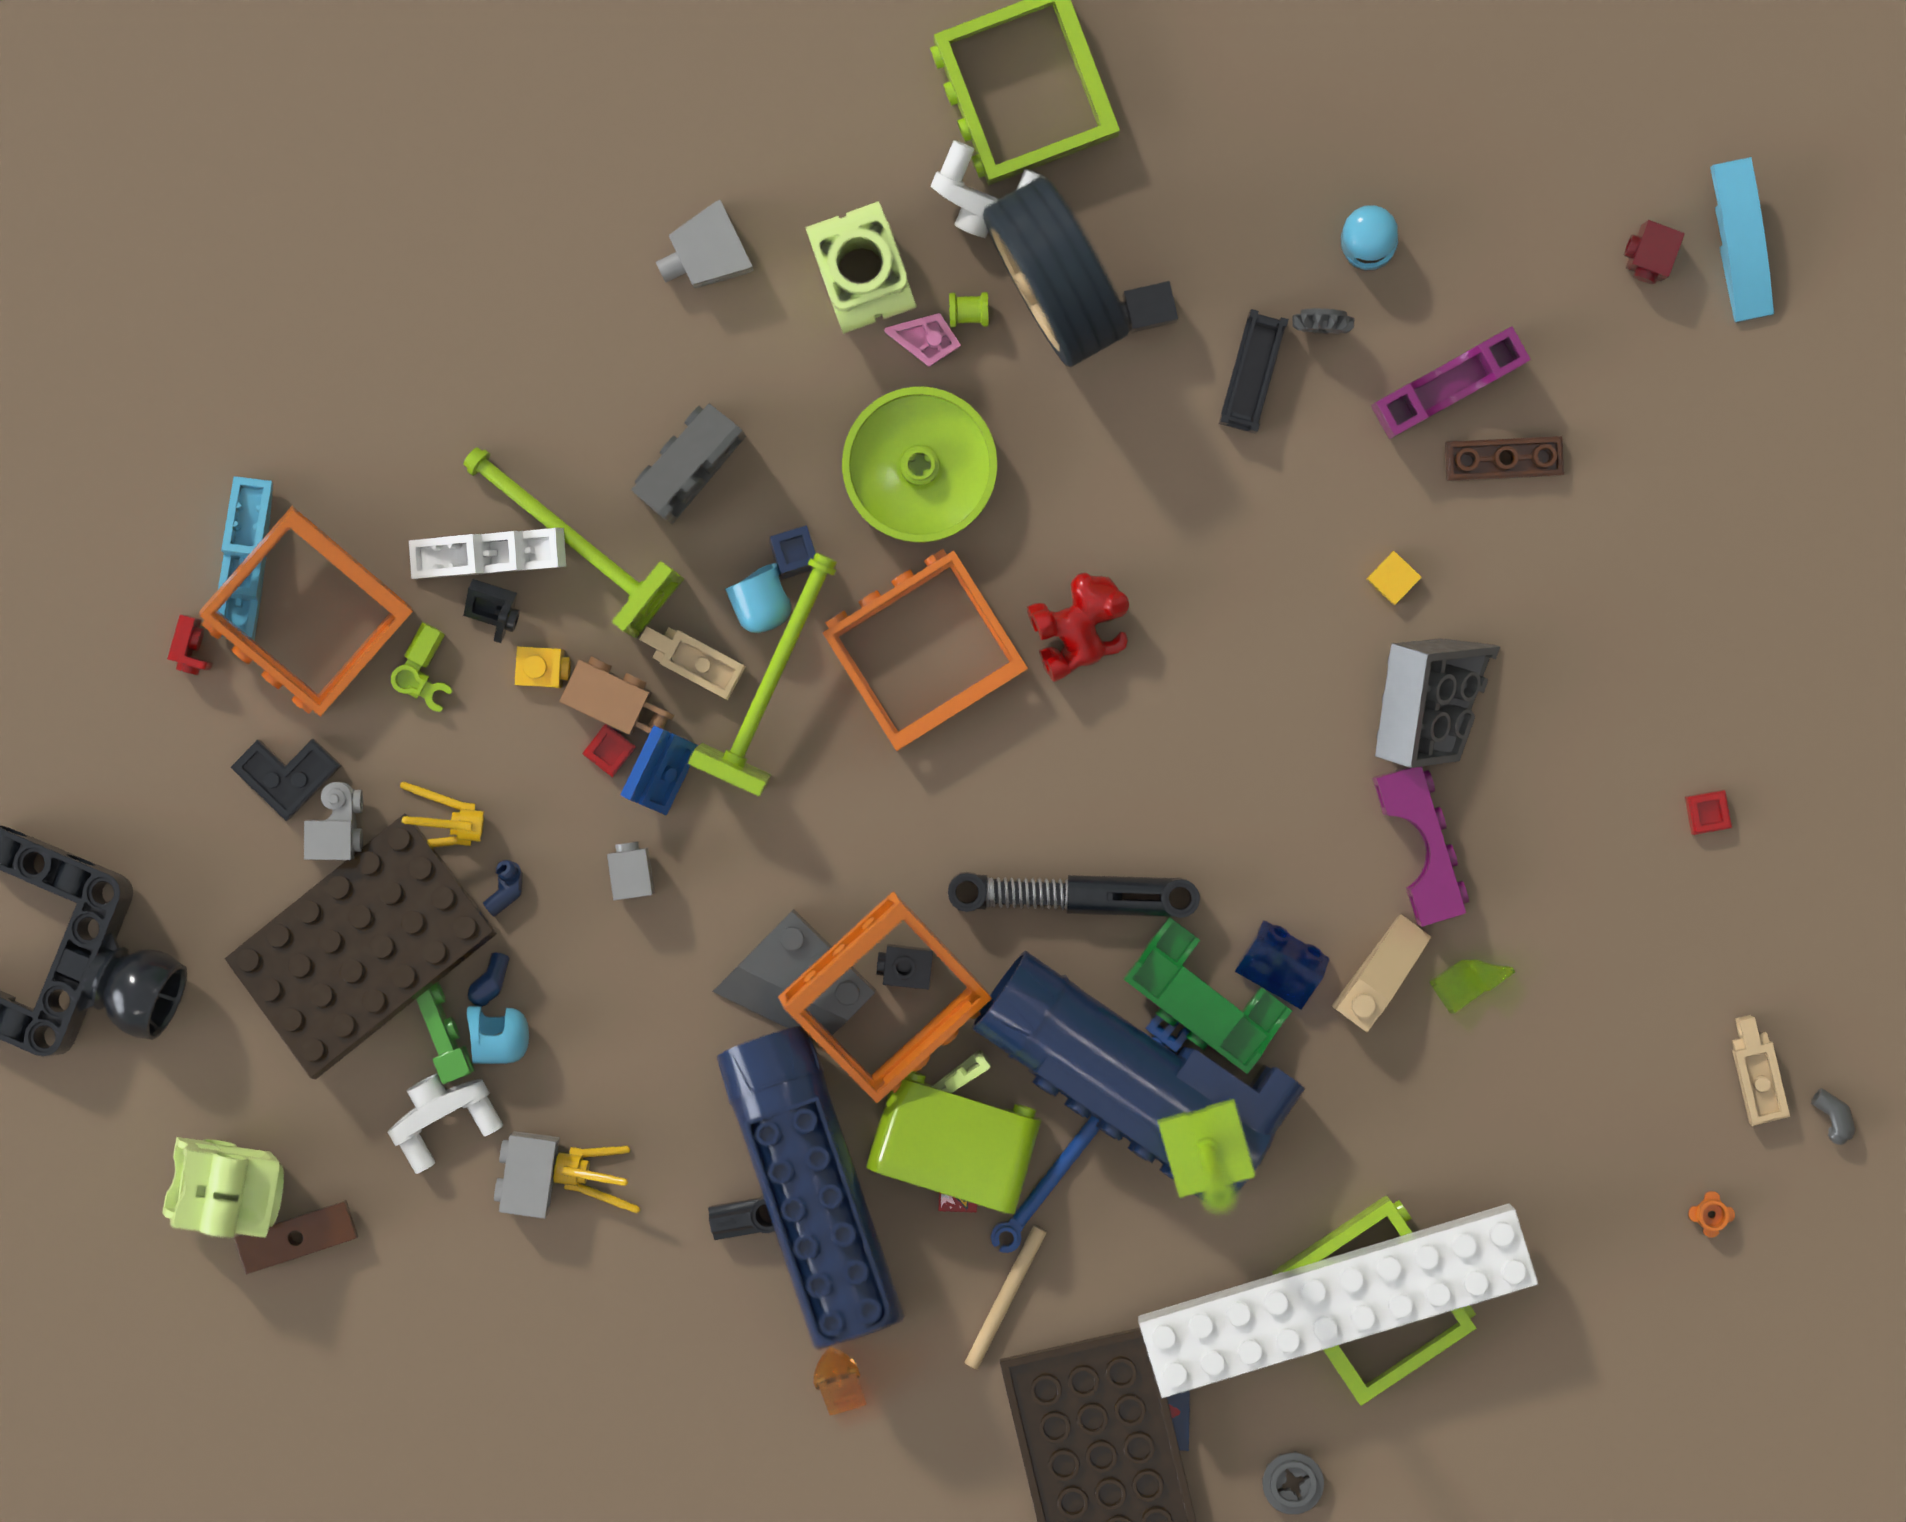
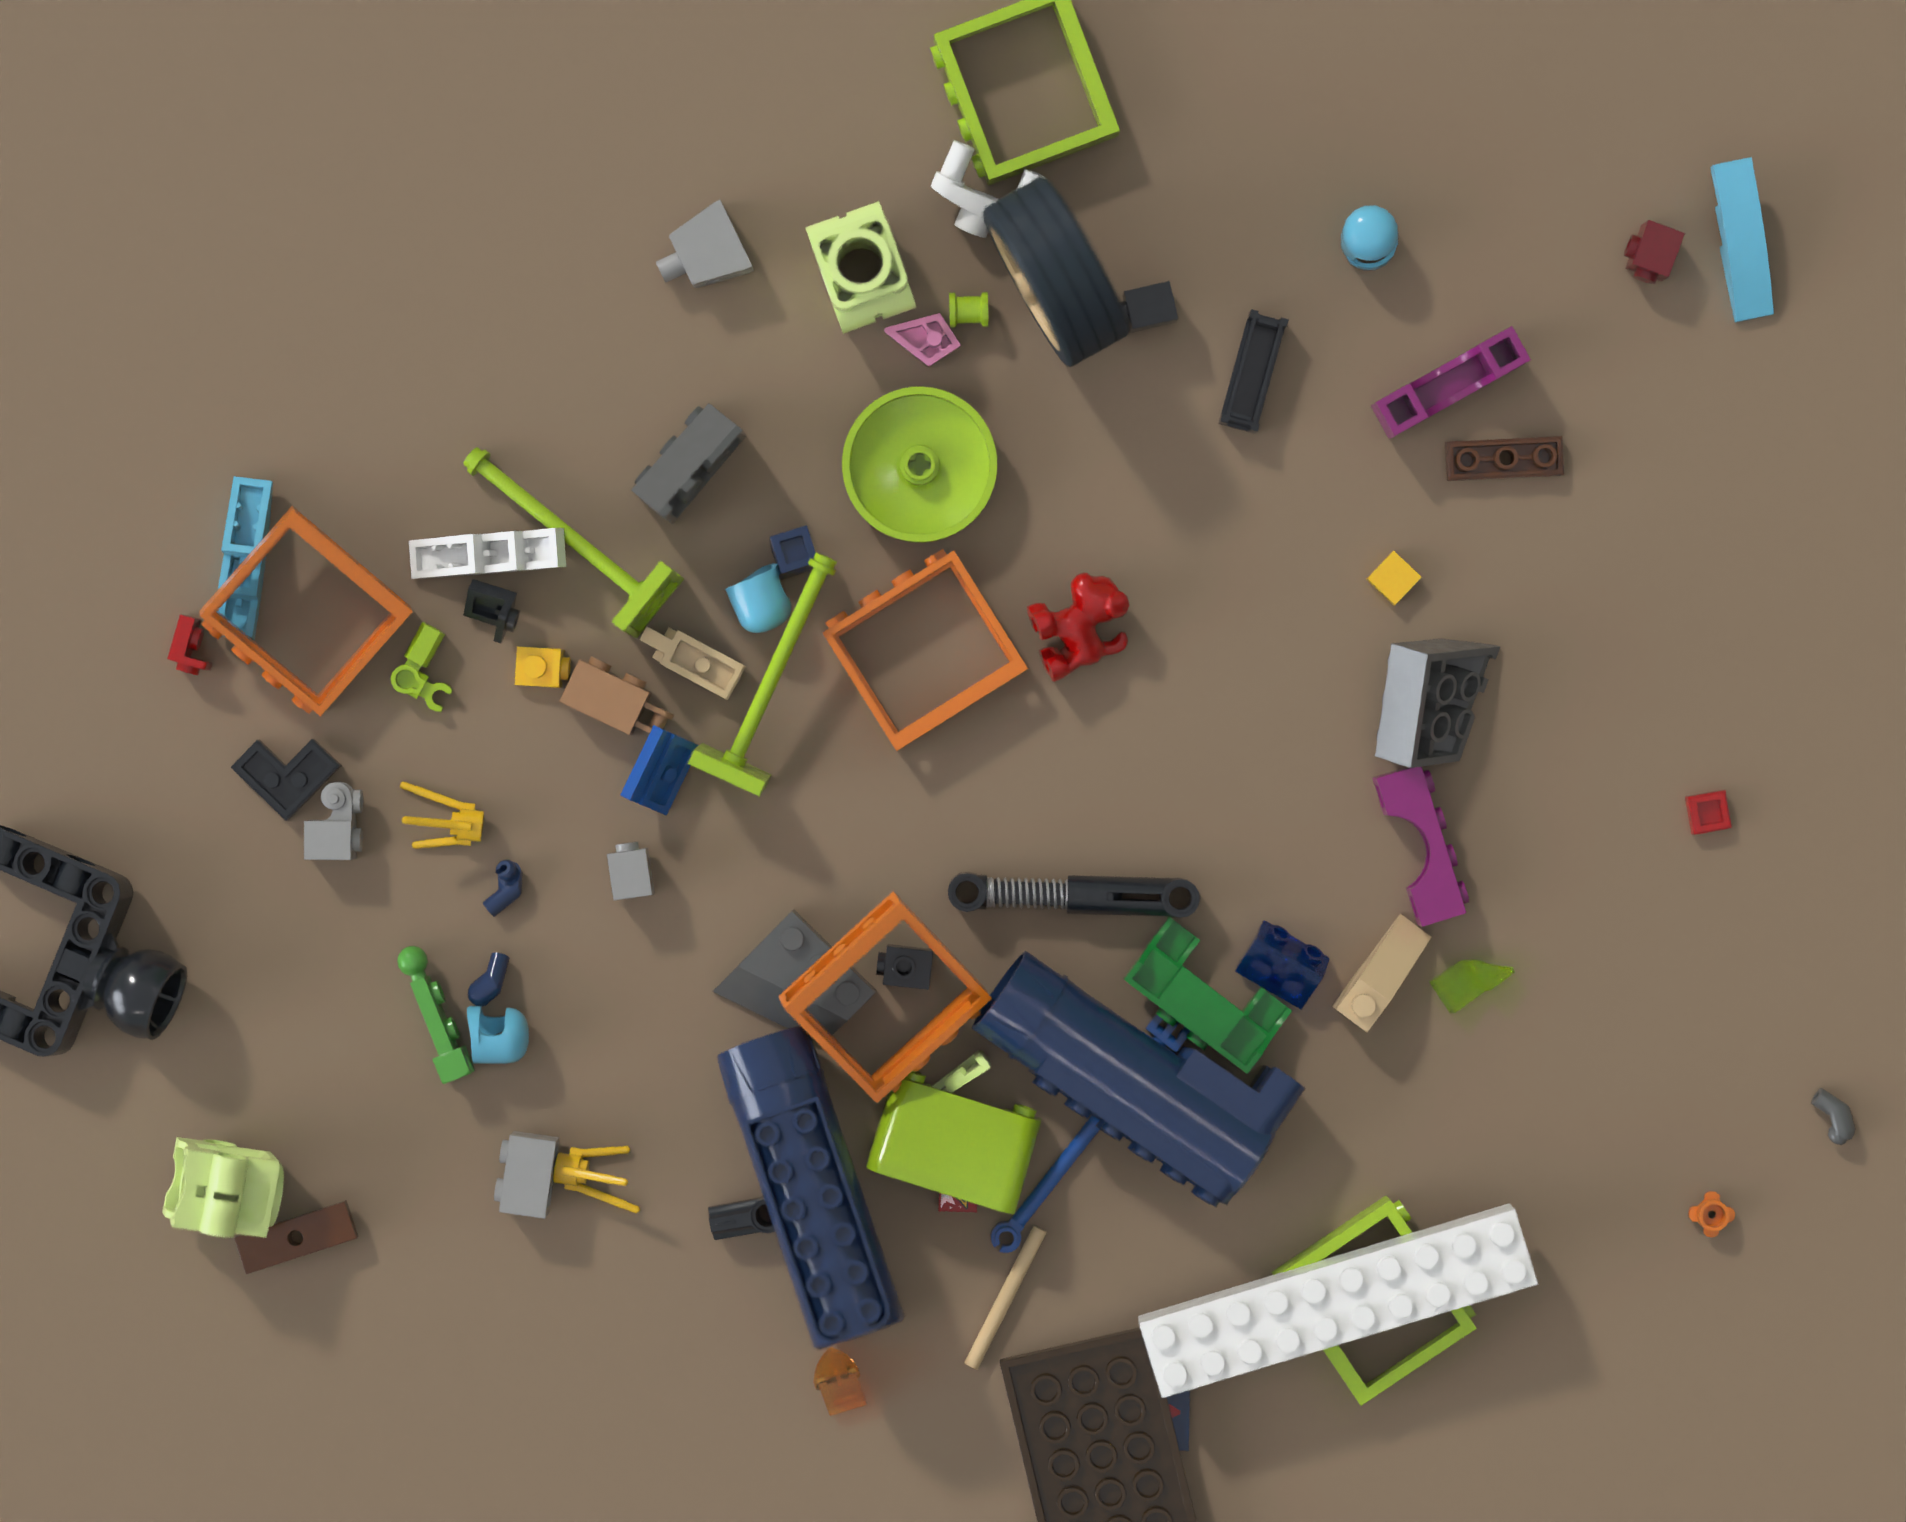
(360, 947): dark brown plate -> none
(431, 1104): white connector -> none
(609, 750): red tile -> none
(1207, 1152): lime tile -> none
(1310, 1487): dark grey gear -> none
(1323, 321): dark grey gear -> none
(1758, 1073): tan hinge -> none

